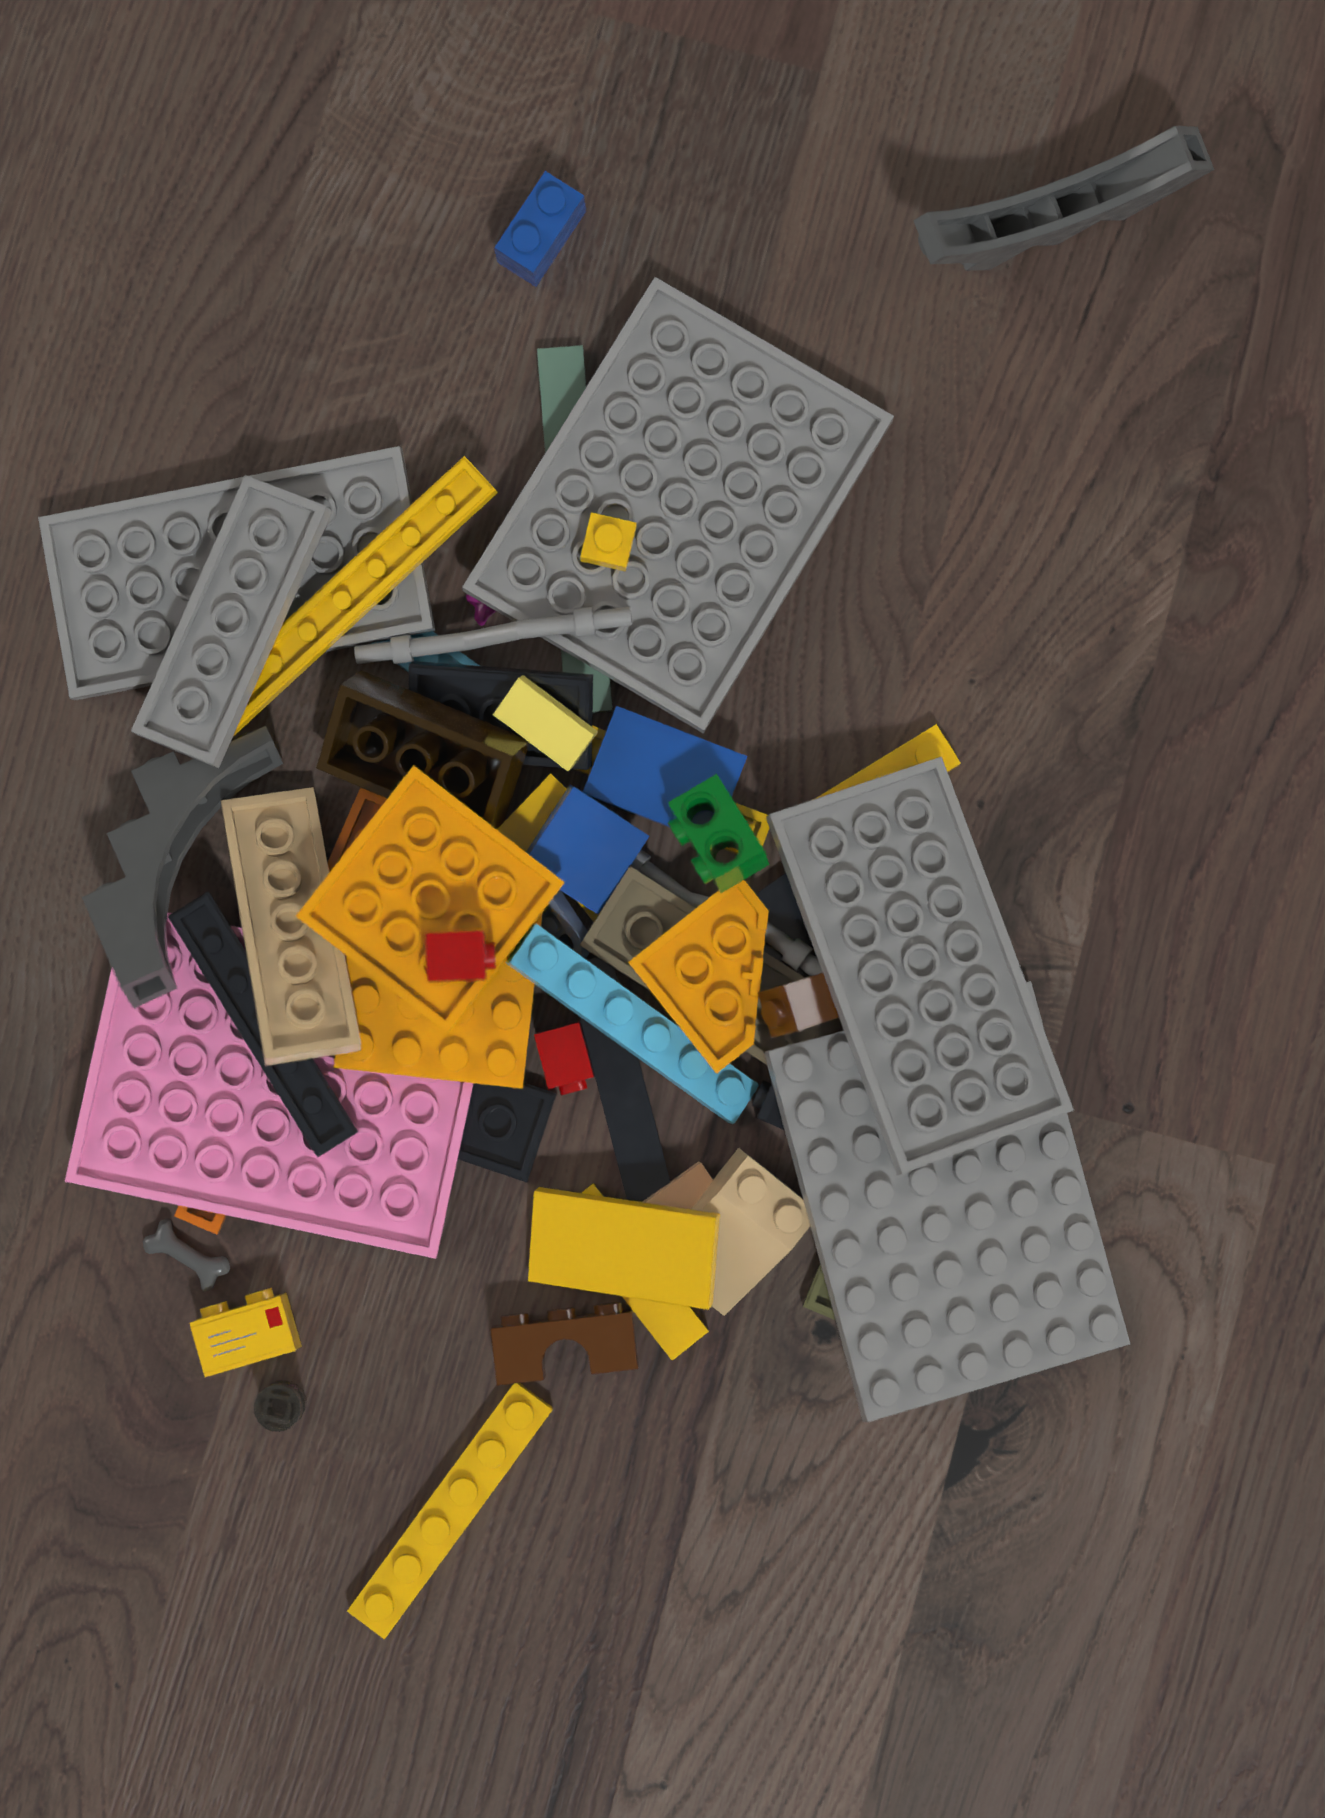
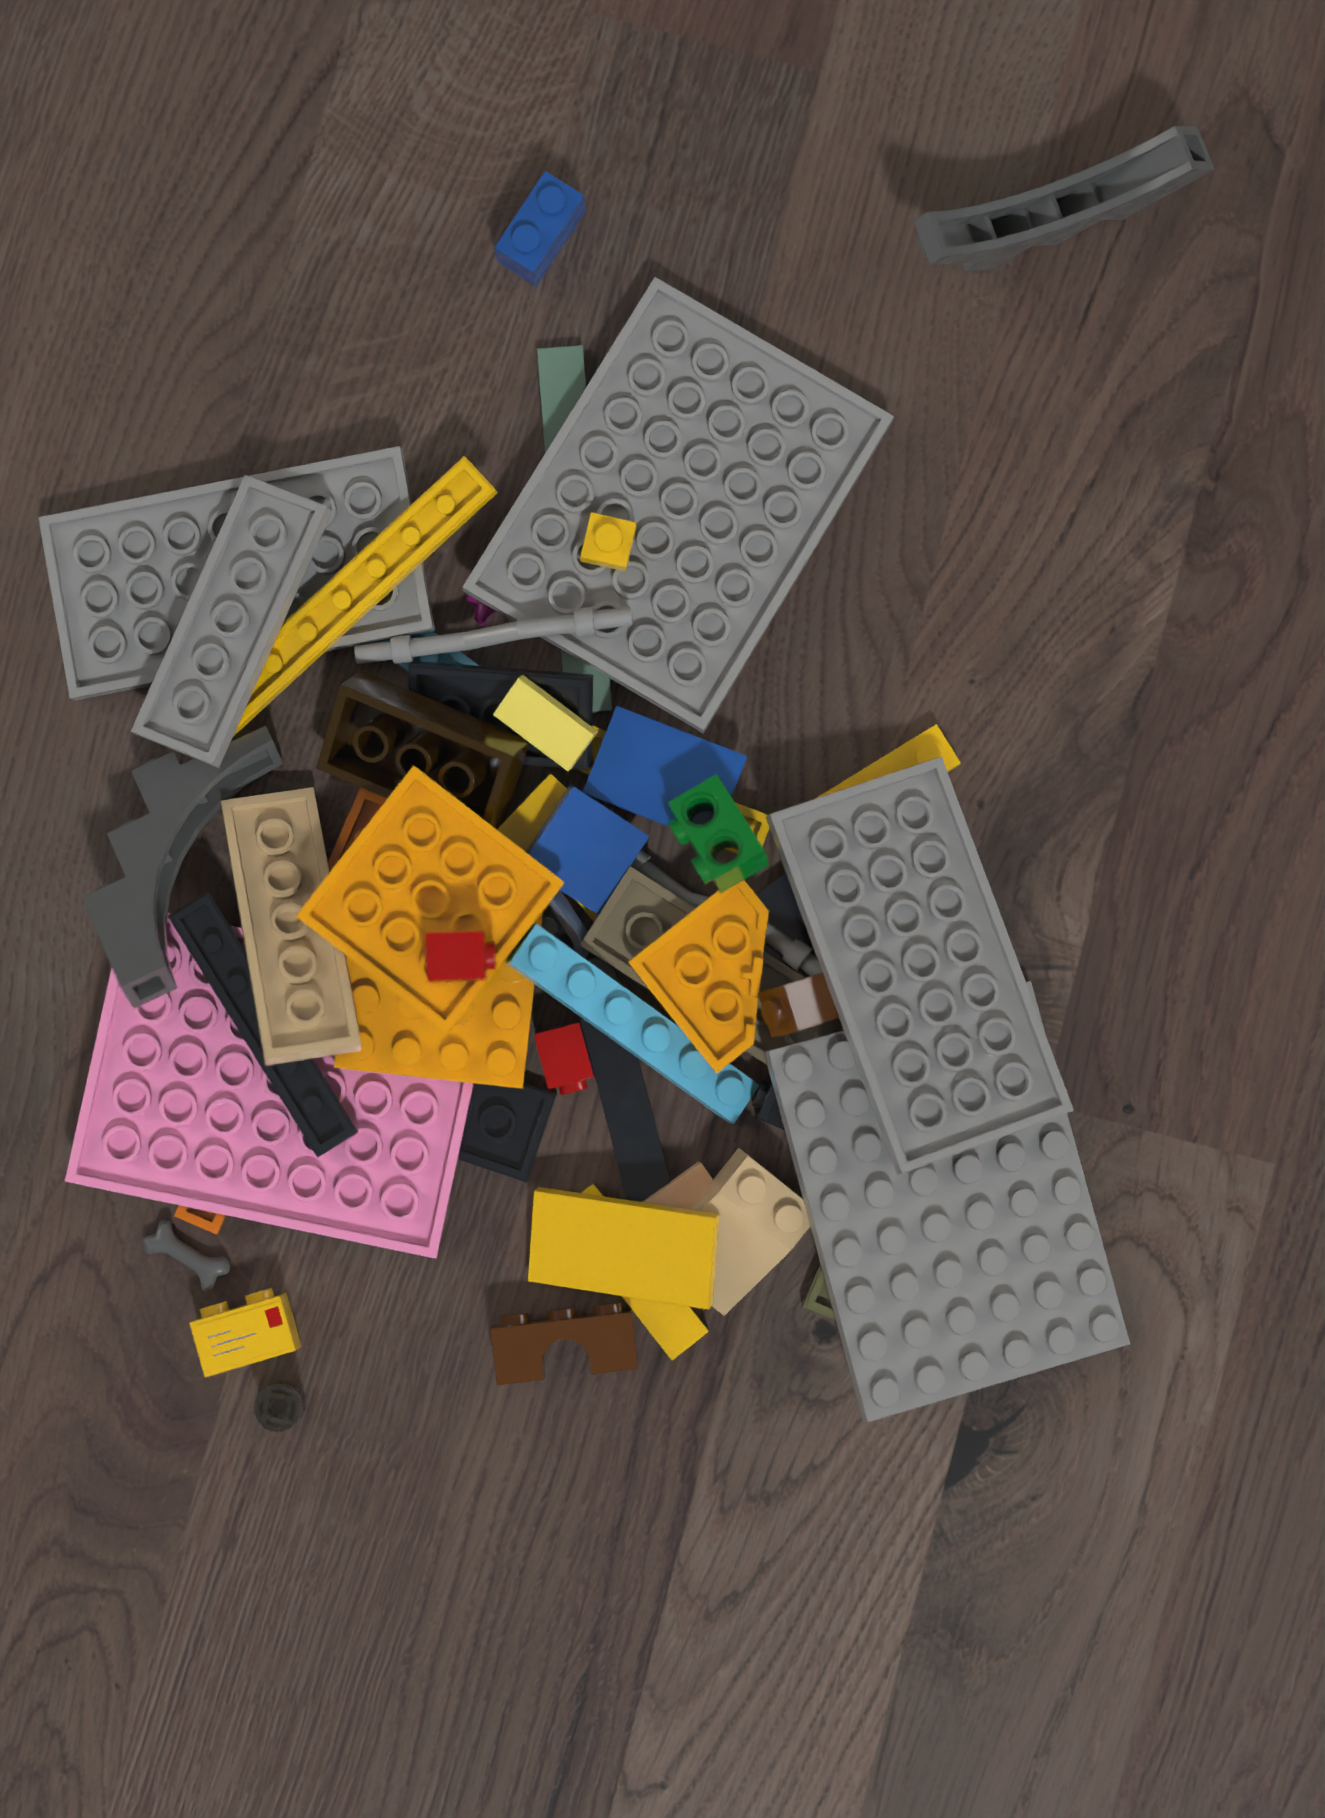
(450, 1509): yellow plate -> none

